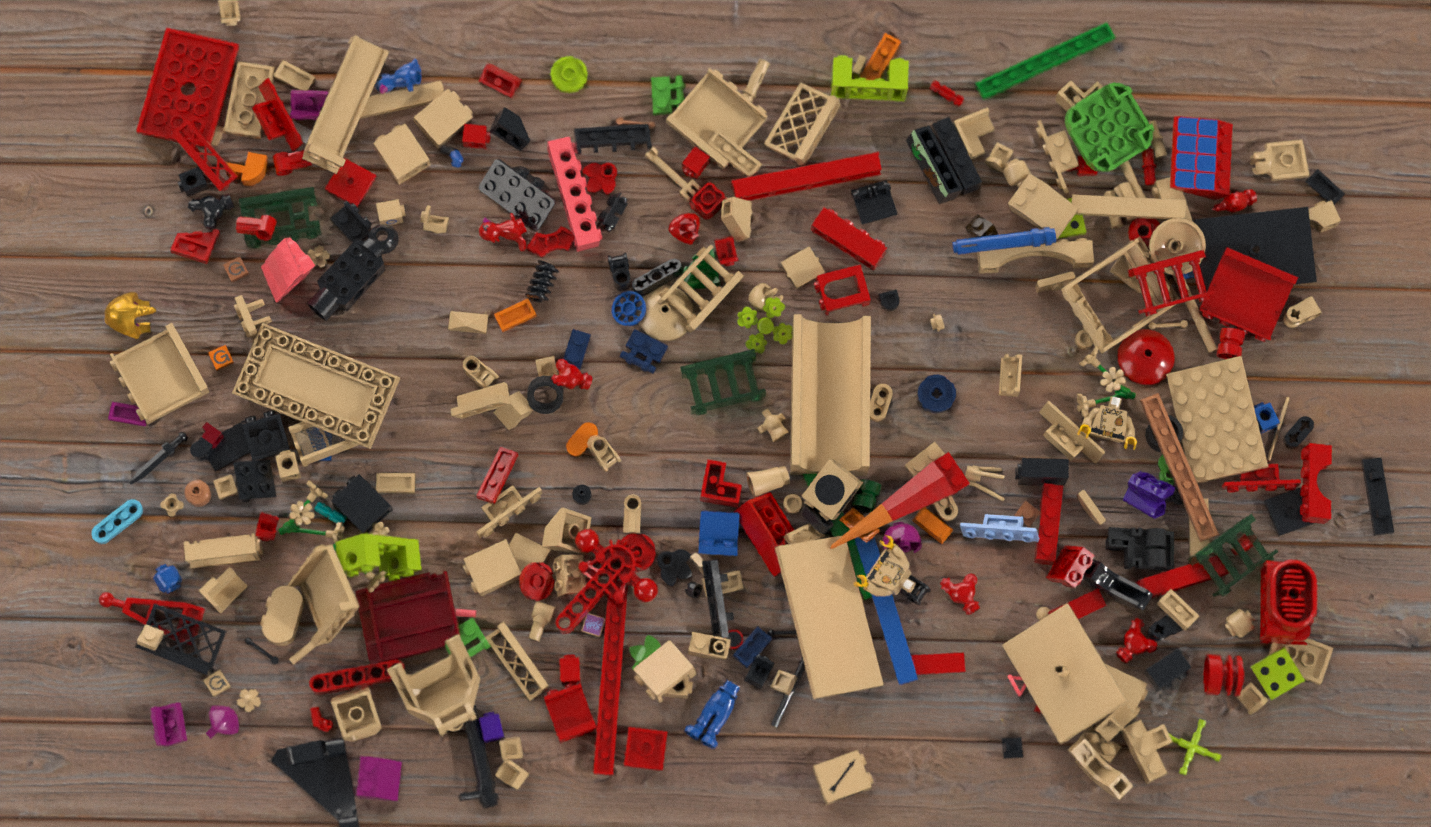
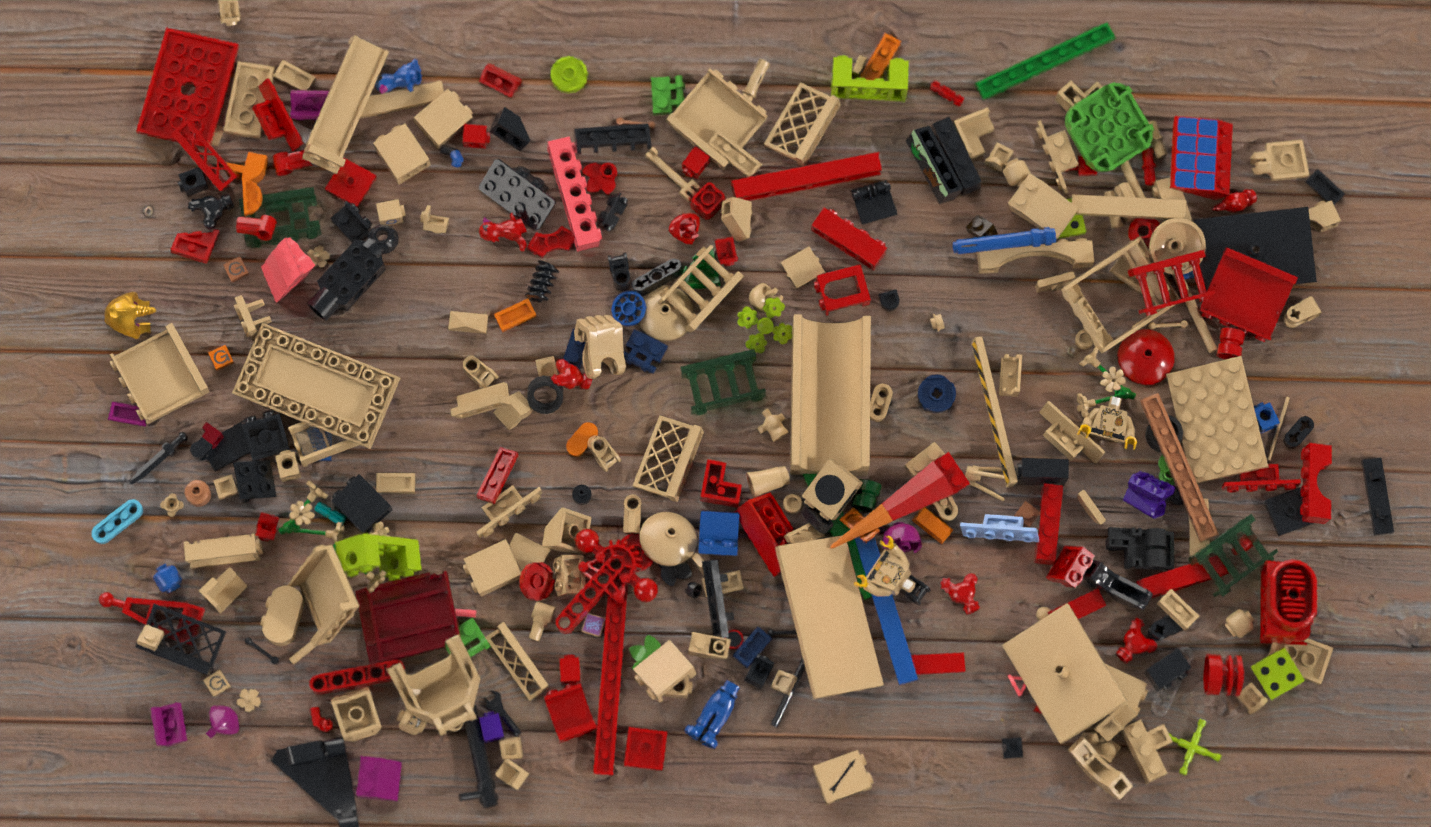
(251, 197): none -> orange tile
(410, 723): none -> tan head
(497, 706): none -> black piece
(602, 344): none -> tan piece
(667, 548): none -> tan dish
(683, 465): none -> tan fence
(994, 411): none -> tan tile

